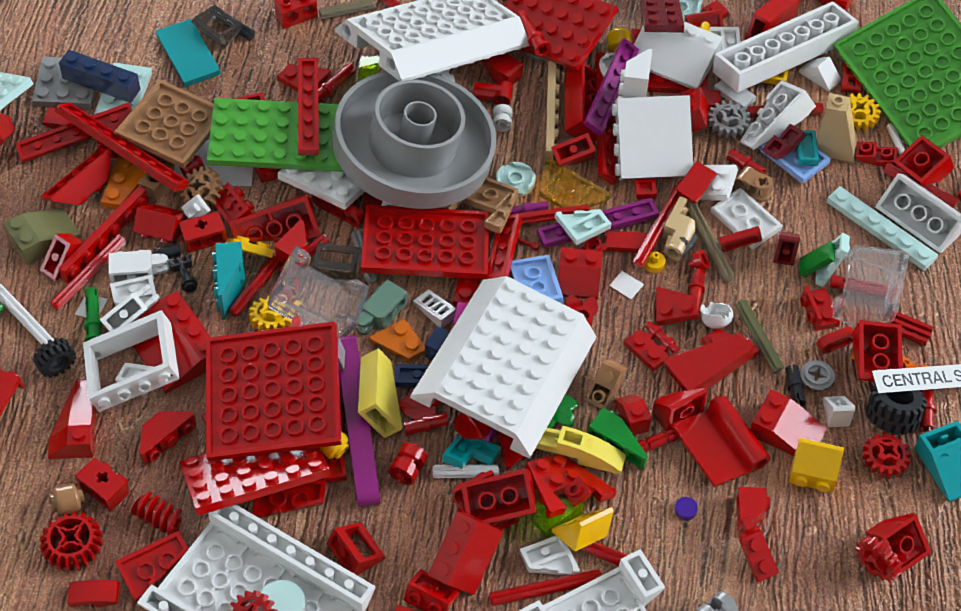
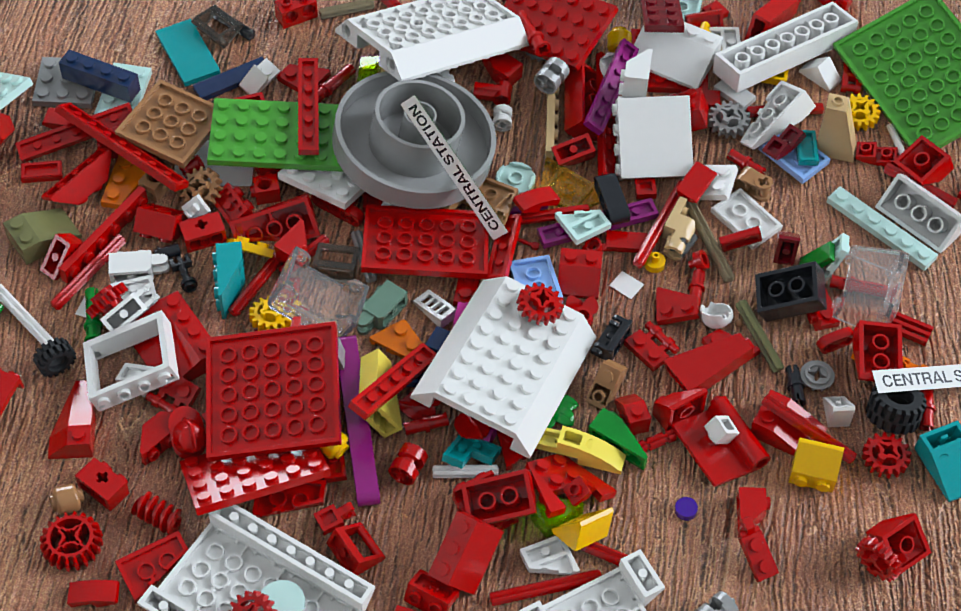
(41, 171): none -> red tile
(106, 300): none -> red gear
(181, 389): none -> red plate
(186, 432): none -> red piece
(224, 81): none -> dark blue tile
(259, 77): none -> white slope
(265, 189): none -> red brick
(332, 518): none -> red plate
(392, 381): none -> red plate
(454, 167): none -> white sticker
(534, 199): none -> red slope
(540, 304): none -> red gear
(551, 75): none -> light grey wheel
(612, 198): none -> black beam
(612, 338): none -> black hinge
(721, 430): none -> white plate
(790, 291): none -> black brick
(805, 426): none -> red axle

